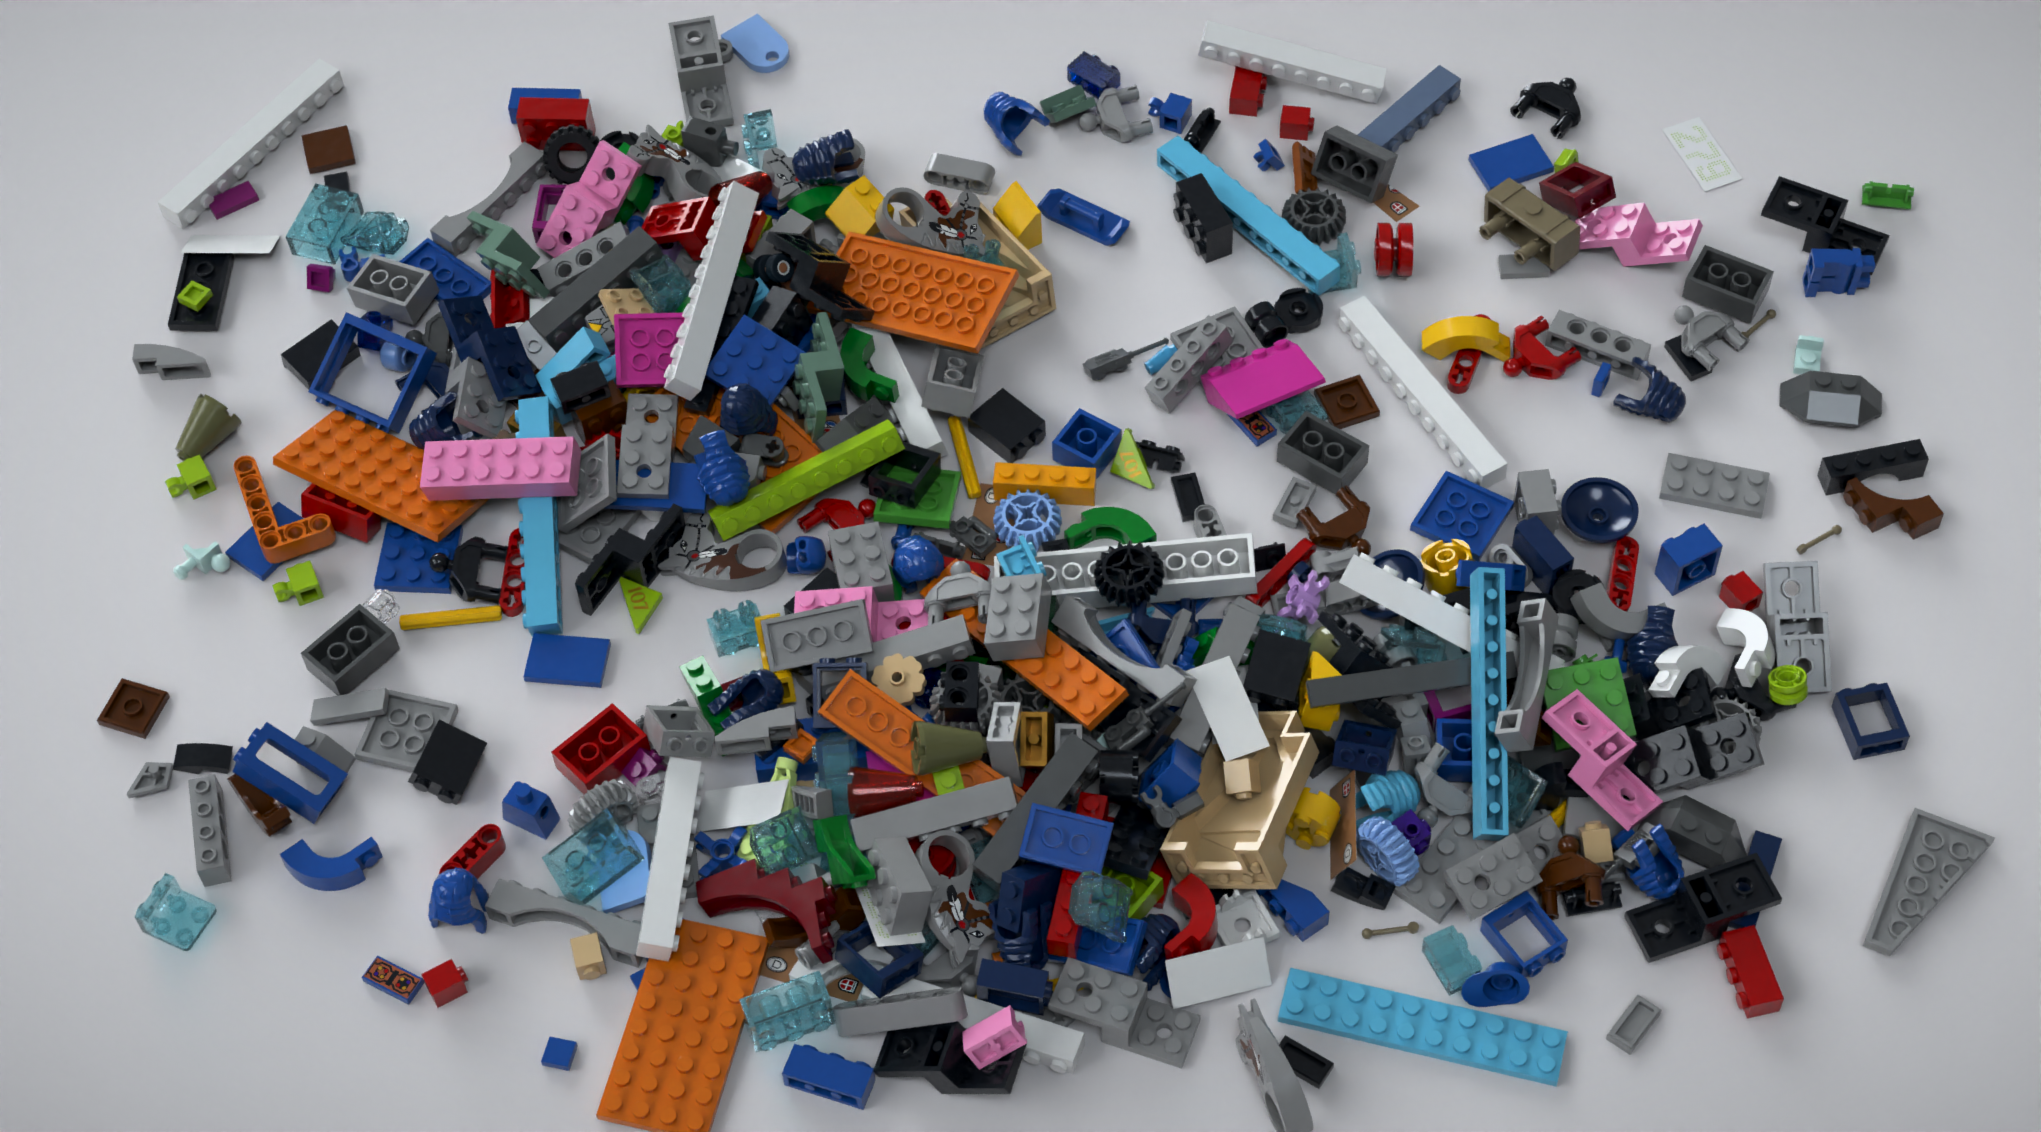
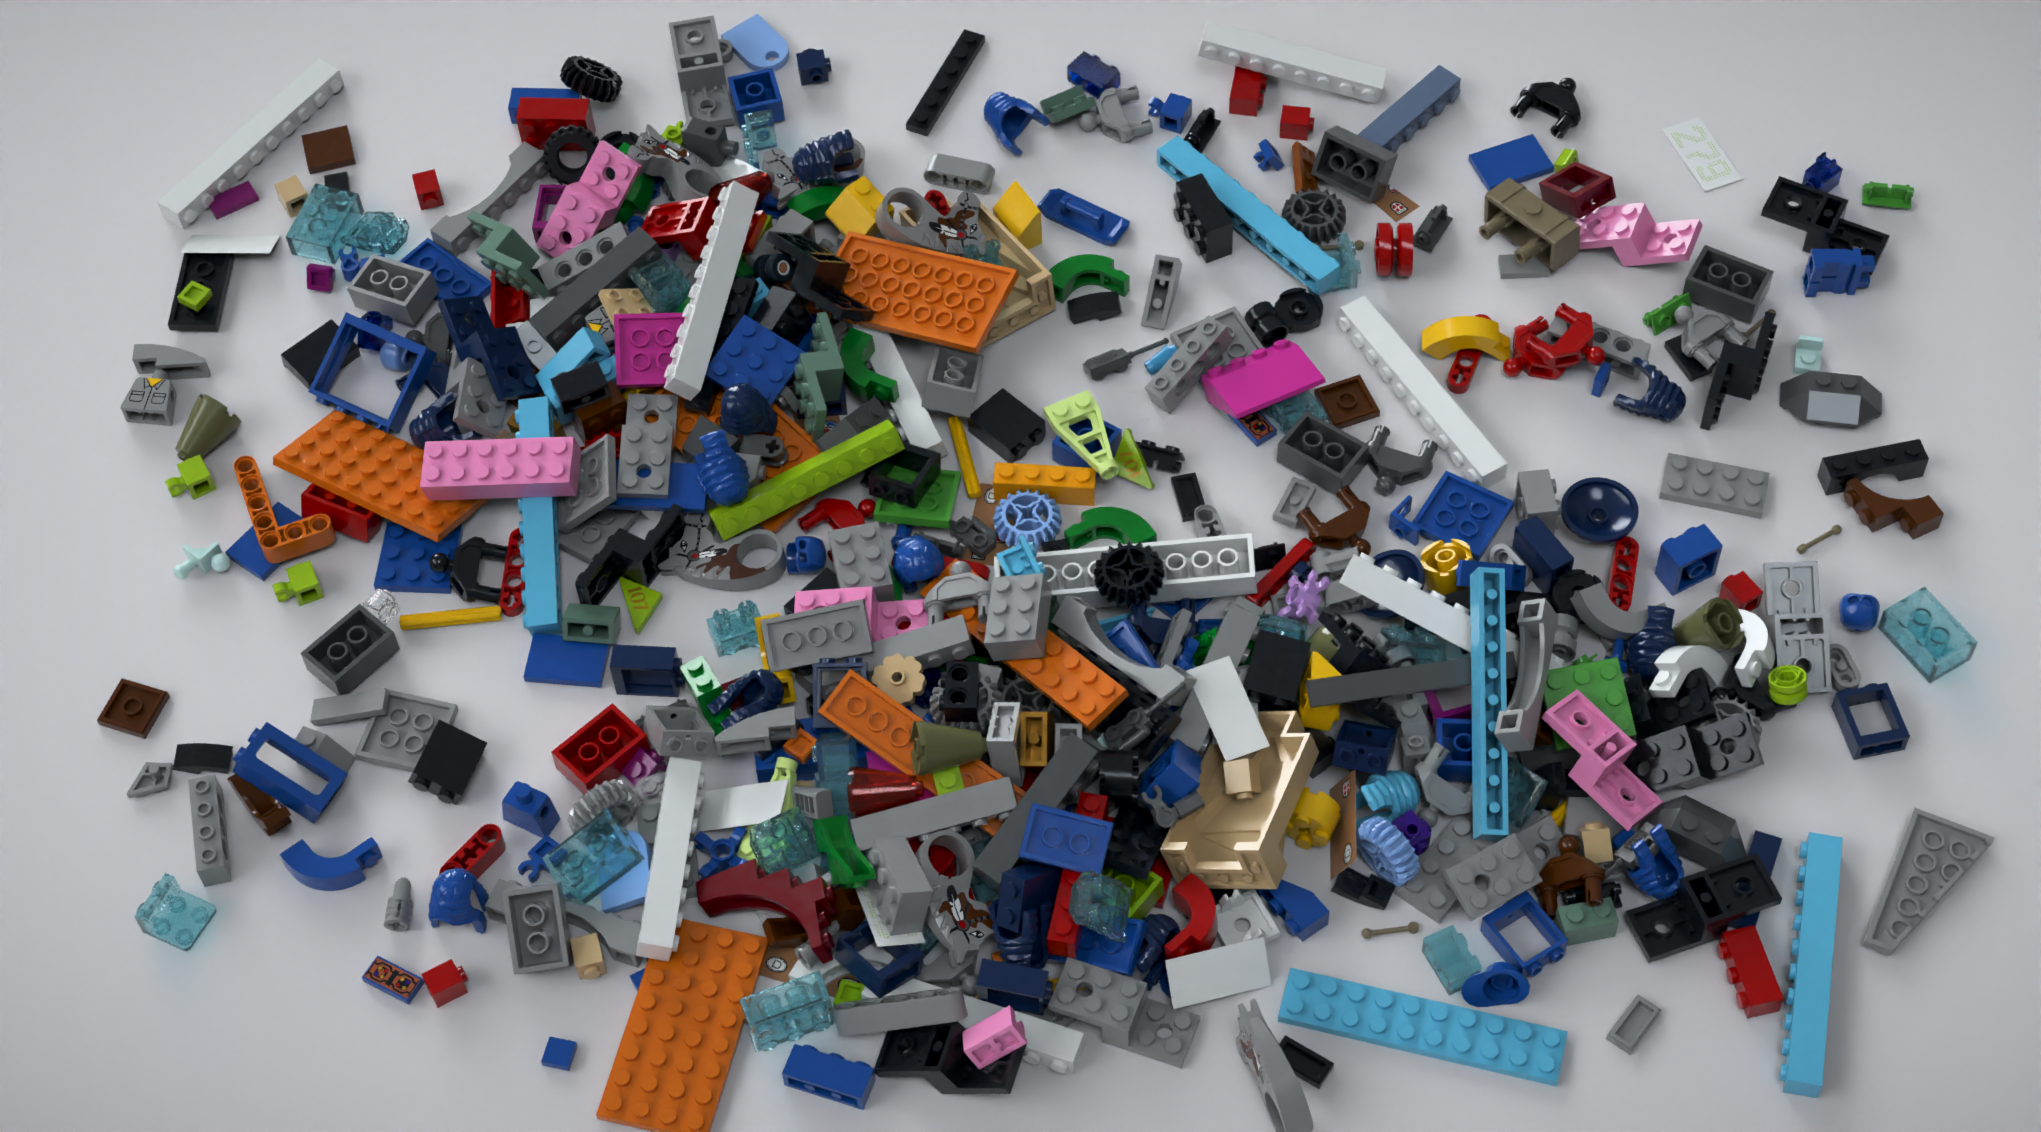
(150, 400): none -> light grey torso
(291, 195): none -> tan brick
(401, 902): none -> light grey hinge
(427, 189): none -> red brick
(536, 863): none -> blue plate
(537, 927): none -> light grey brick
(591, 79): none -> black gear
(591, 623): none -> sand green brick
(646, 670): none -> dark blue window
(756, 93): none -> blue brick
(813, 66): none -> dark blue brick
(848, 991): none -> lime tile
(945, 82): none -> black plate
(1073, 410): none -> yellowish green plate
(1087, 270): none -> green arch
(1097, 304): none -> black slope
(1161, 291): none -> light grey slope
(1358, 246): none -> dark tan hinge
(1396, 466): none -> dark grey connector
(1402, 527): none -> blue bracket
(1432, 228): none -> dark grey hinge
(1572, 345): none -> red connector
(1587, 923): none -> sand green brick
(1664, 318): none -> bright green hinge
(1711, 625): none -> olive cone
(1739, 371): none -> black bracket
(1811, 966): none -> medium azure brick
(1823, 174): none -> clear blue brick
(1843, 669): none -> light grey plate
(1859, 612): none -> blue helmet
(1927, 634): none -> clear light blue brick

